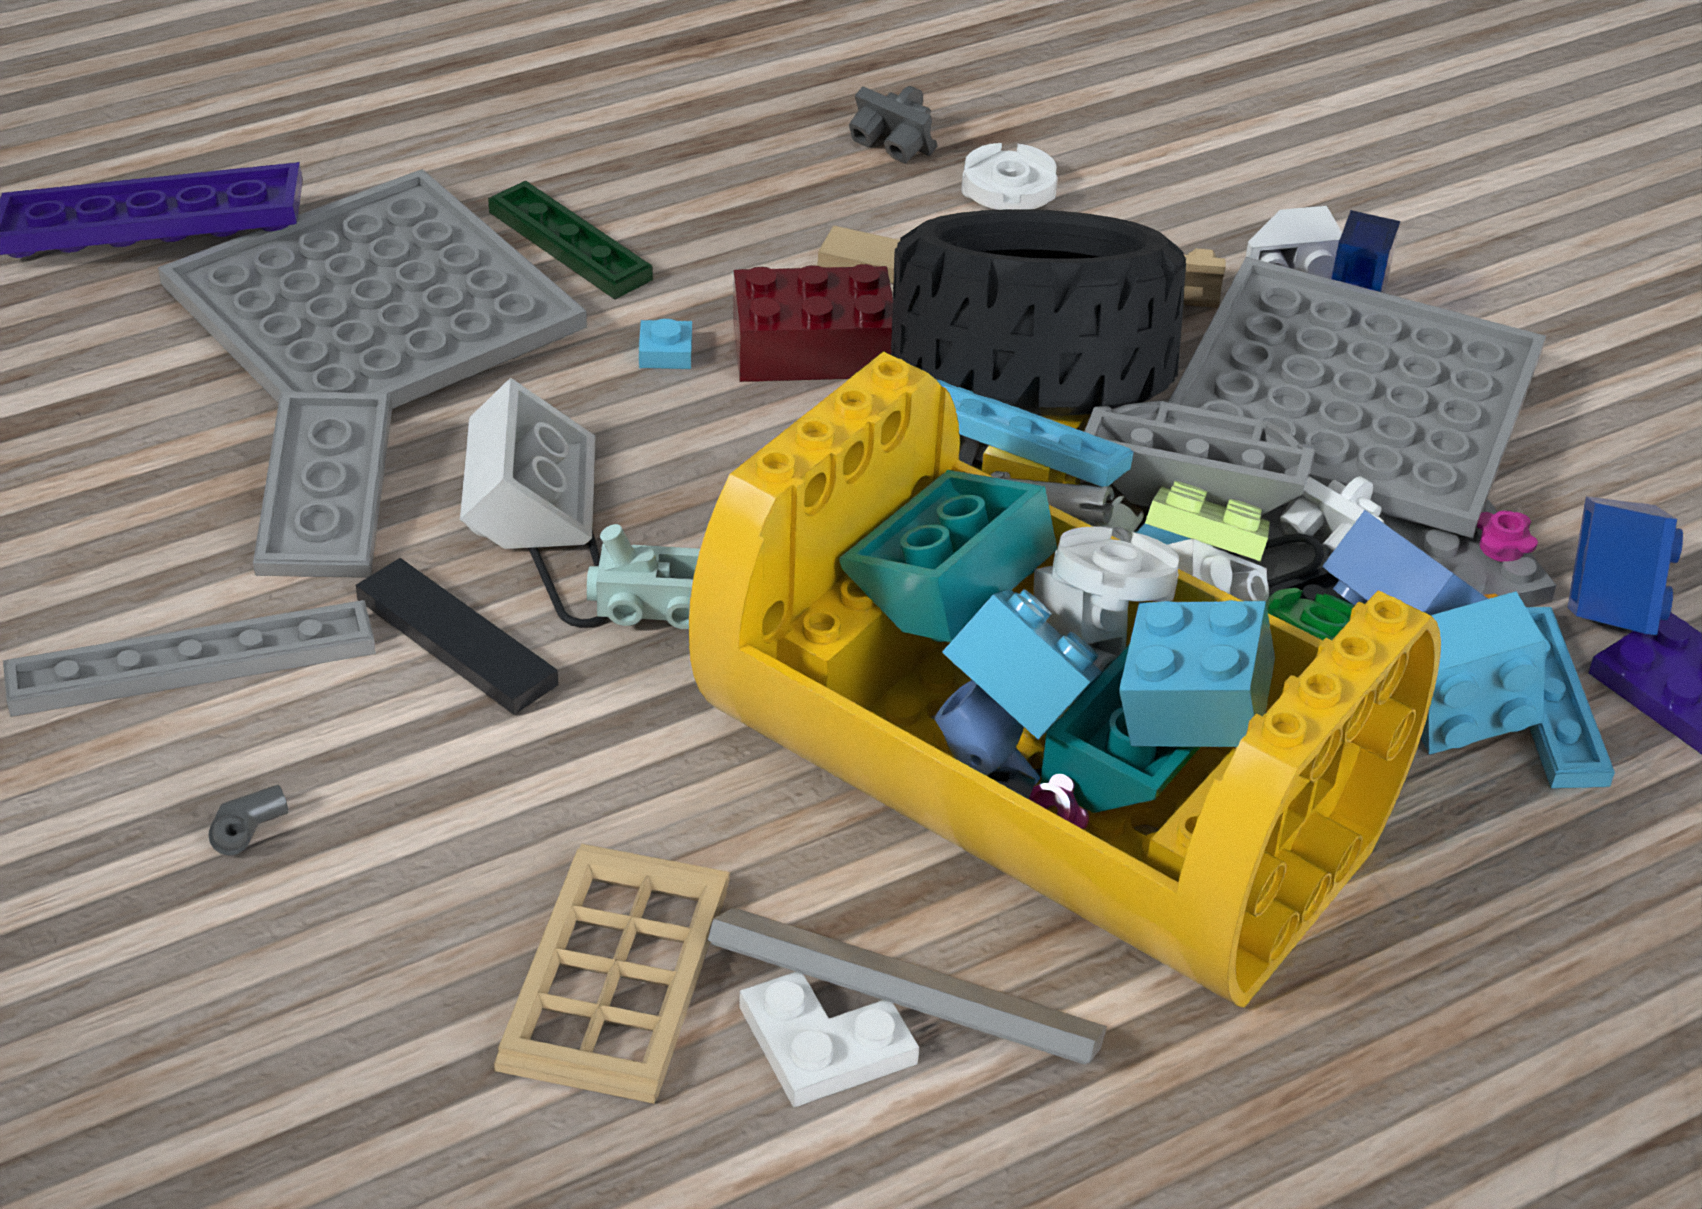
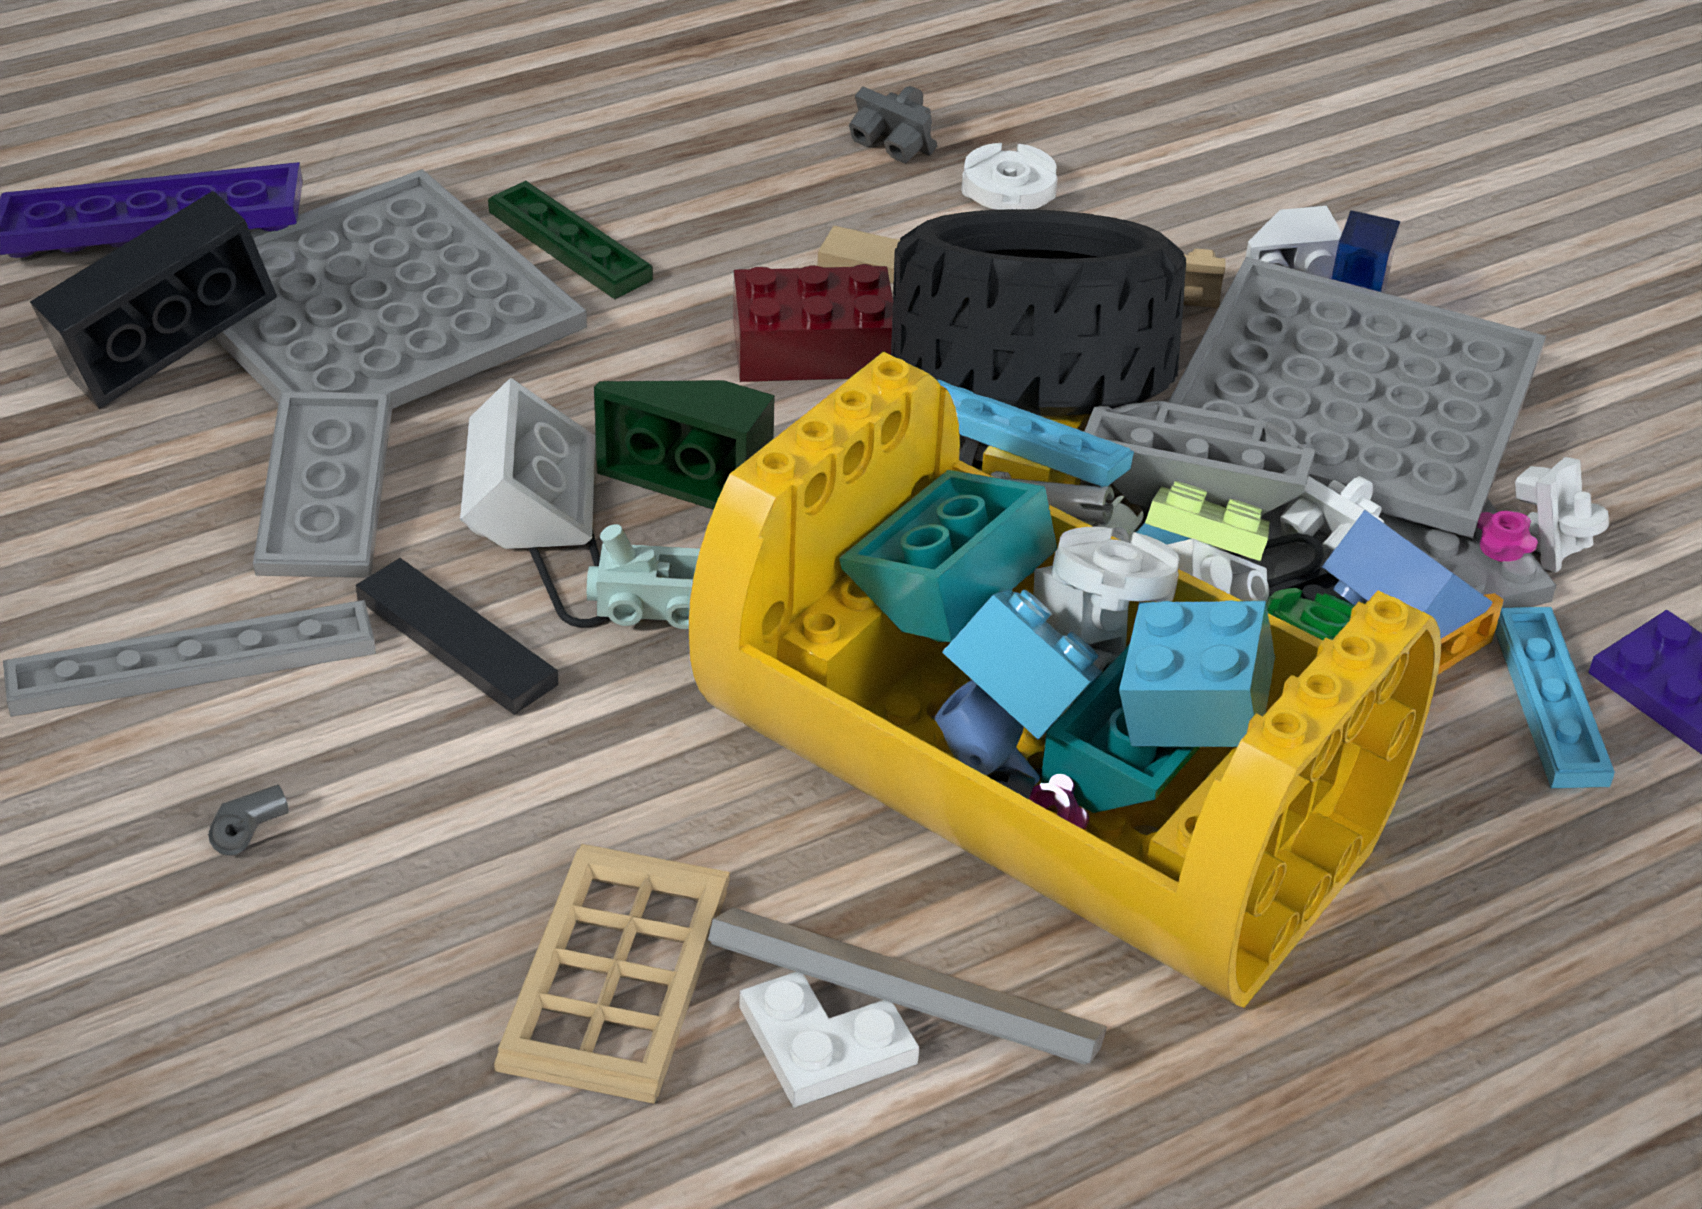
(155, 299): none -> black brick
(665, 344): medium azure plate -> none
(679, 434): none -> dark green slope
(1486, 674): medium azure brick -> none
(1565, 513): none -> white hips
(1624, 564): blue slope -> none

